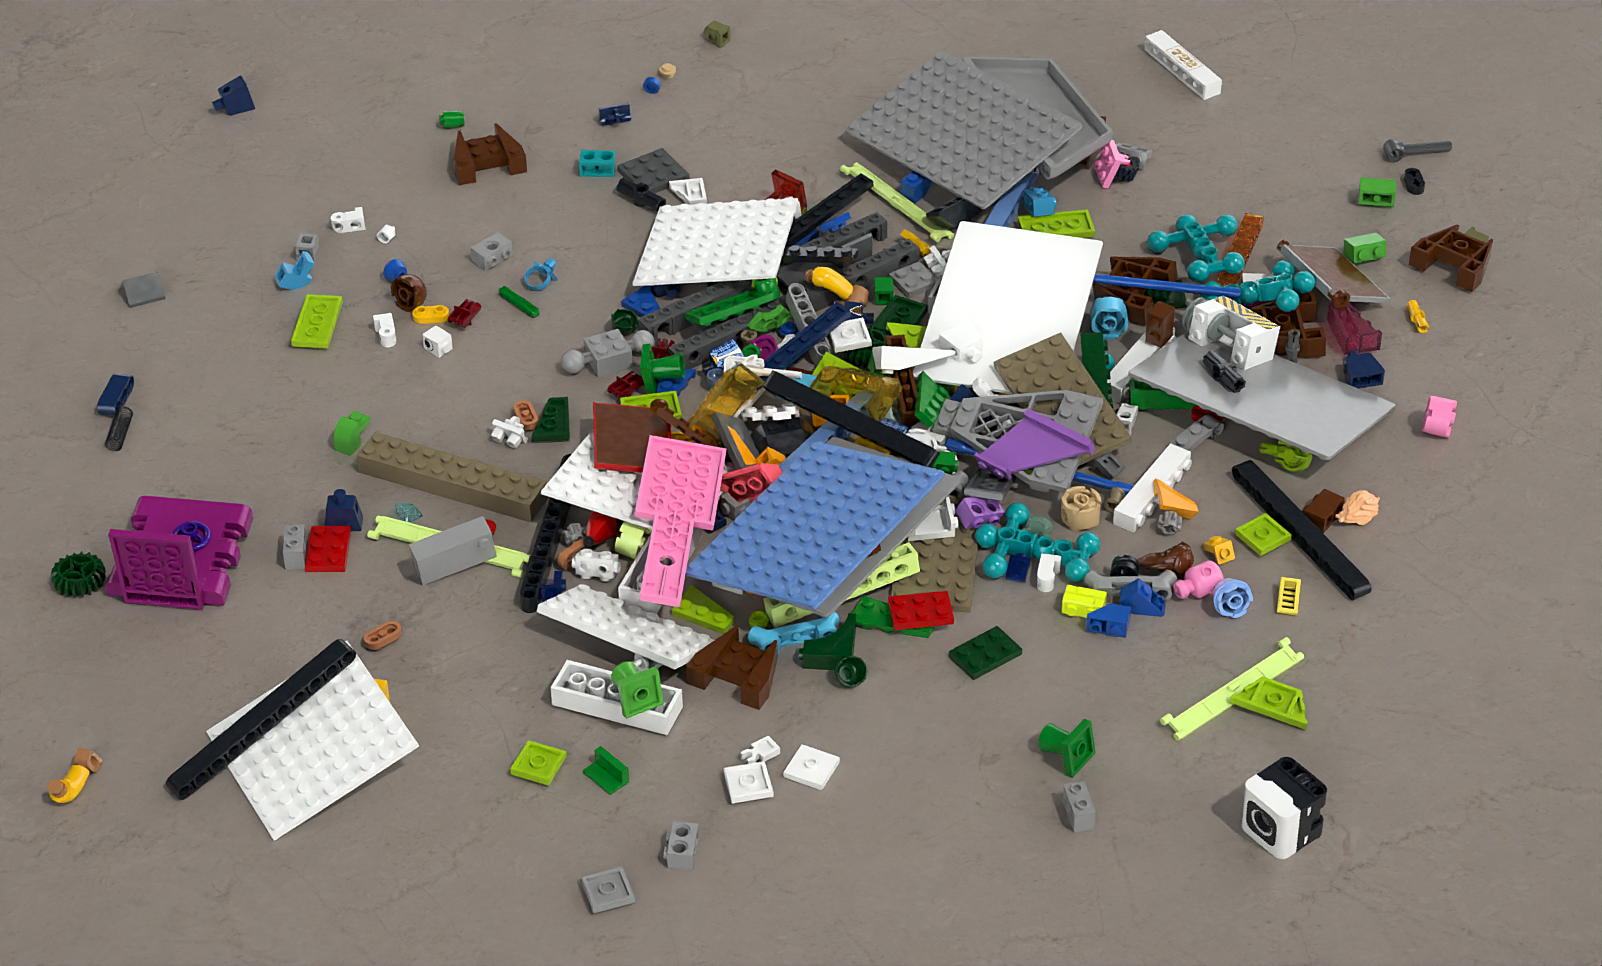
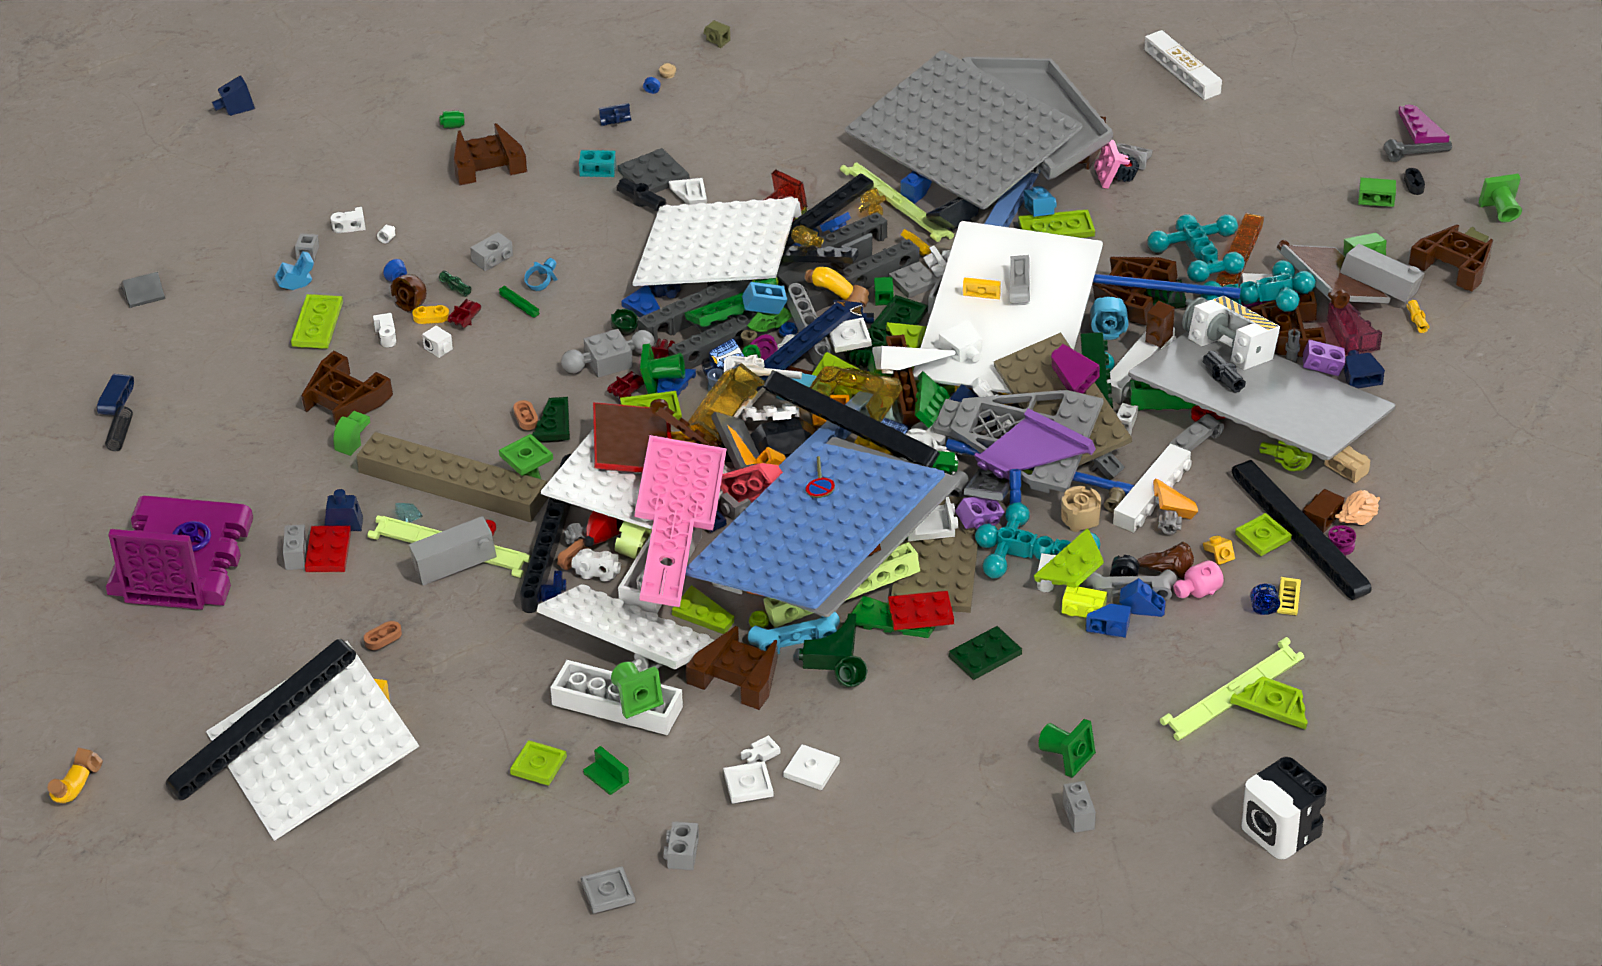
(78, 574): dark green gear -> none
(341, 393): none -> reddish brown wedge
(462, 288): none -> clear green pin
(510, 429): white hips -> none
(526, 456): none -> bright green plant
(764, 298): none -> dark azure brick
(806, 236): none -> clear yellow hips
(820, 487): none -> piece
(872, 202): none -> clear yellow hips
(981, 288): none -> yellow plate
(1015, 485): none -> blue piece
(1018, 567): clear blue bracket -> none
(1020, 279): none -> light grey plate
(1039, 525): sand green piece -> none
(1073, 563): none -> lime wing
(1074, 369): none -> magenta slope
(1232, 597): light blue cone -> none
(1266, 600): none -> clear blue wheel
(1323, 357): none -> medium lavender brick
(1344, 539): none -> magenta wheel
(1349, 464): none -> tan brick
(1382, 272): none -> light grey brick
(1420, 126): none -> magenta wing
(1439, 416): bright pink brick -> none
(1502, 193): none -> bright green plant

